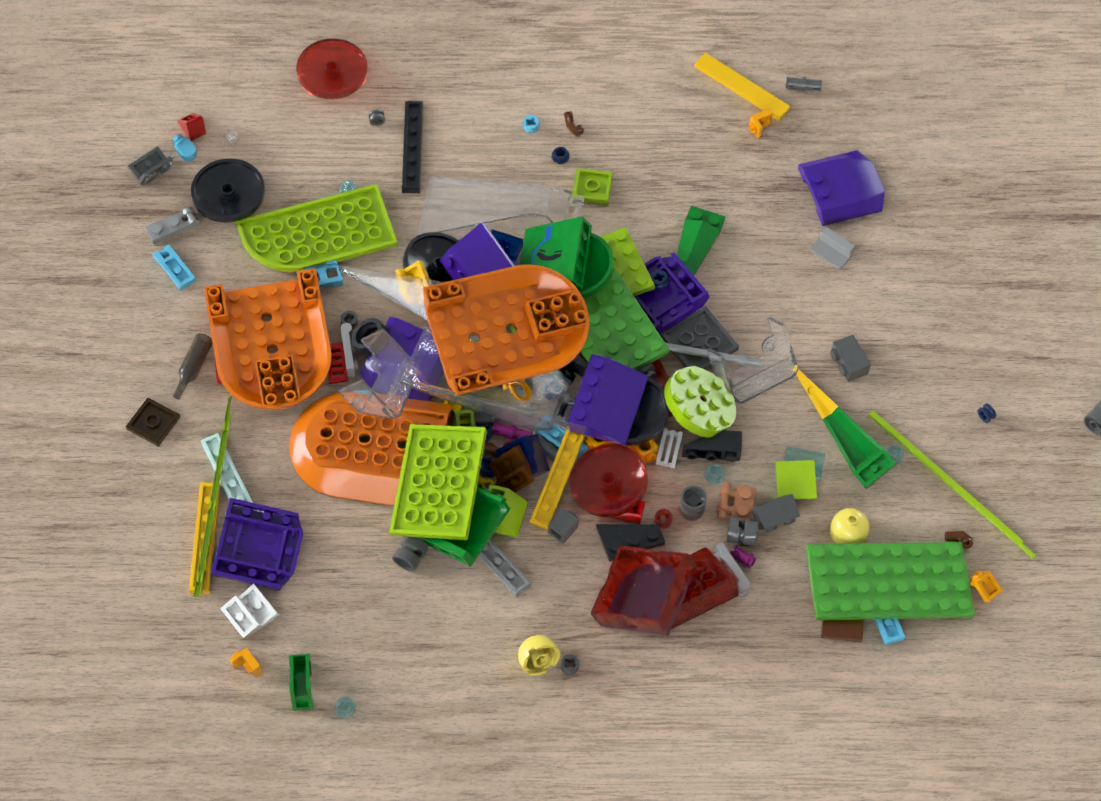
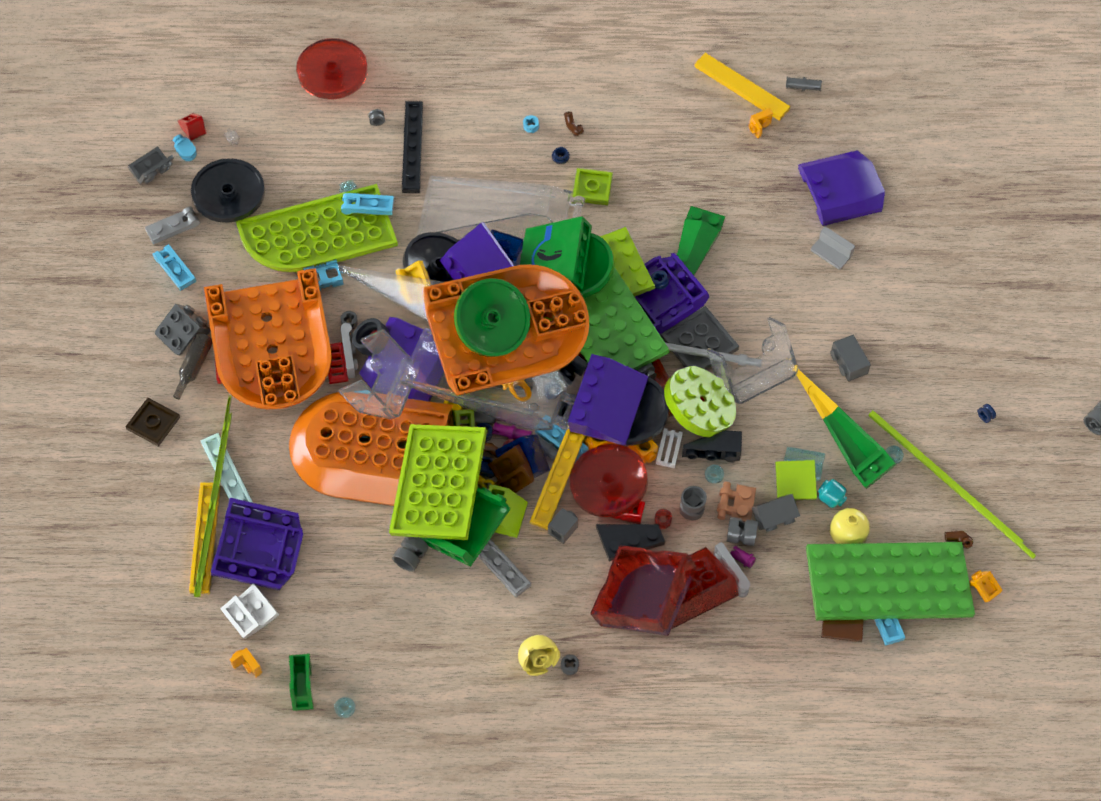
(180, 328): none -> dark grey bracket
(367, 204): none -> medium azure plate
(492, 317): none -> green dish
(832, 493): none -> teal head

